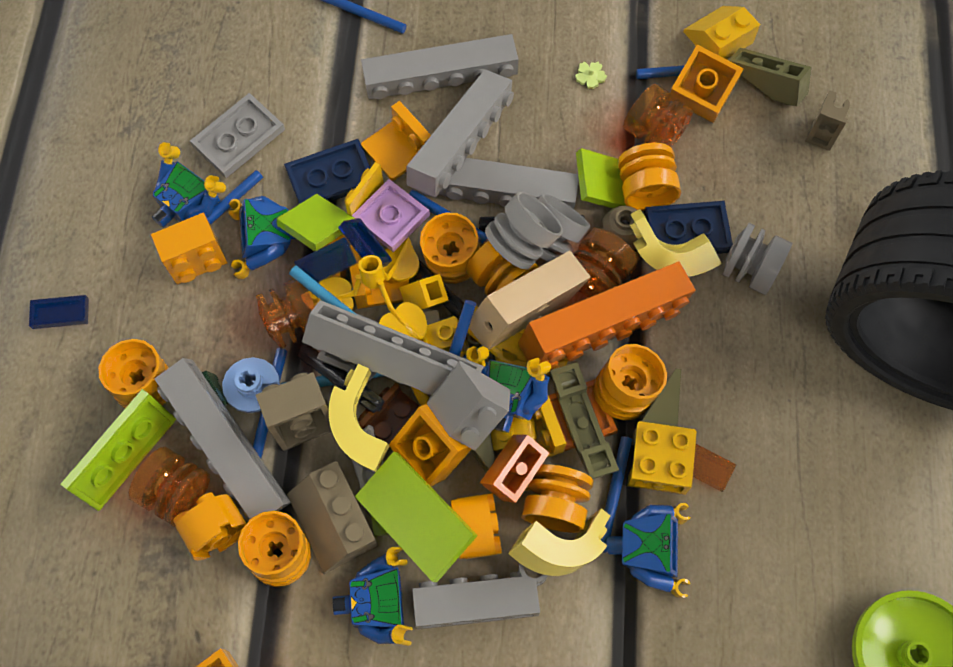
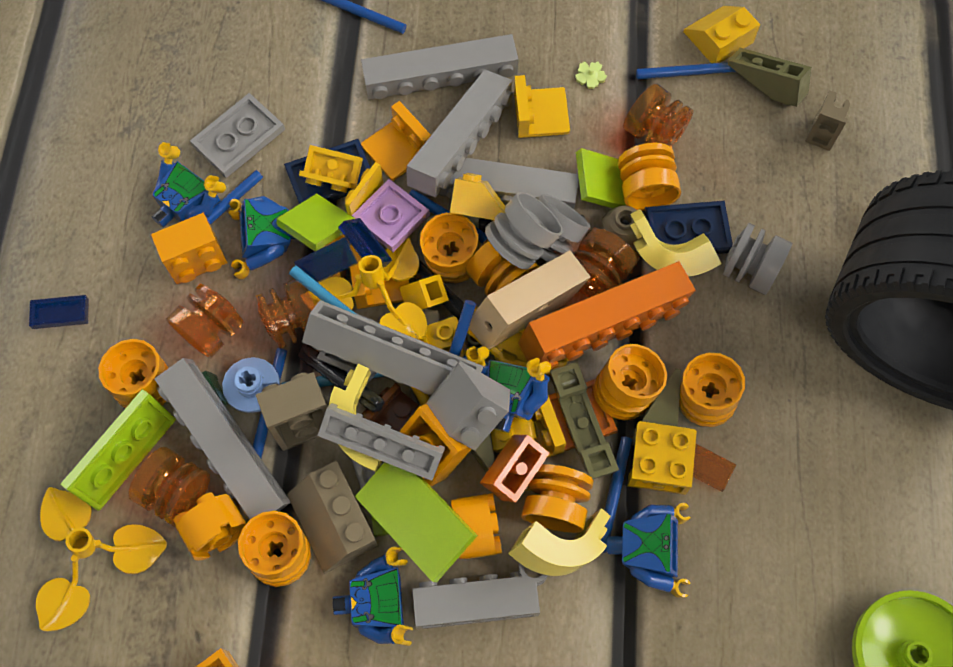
(64, 518): none -> yellow plant
(205, 320): none -> clear orange wheel
(331, 167): none -> yellow bracket
(380, 442): none -> light grey hinge
(475, 198): none -> yellow slope
(540, 110): none -> yellow bracket
(706, 83): light orange brick -> none
(714, 375): none -> light orange wheel

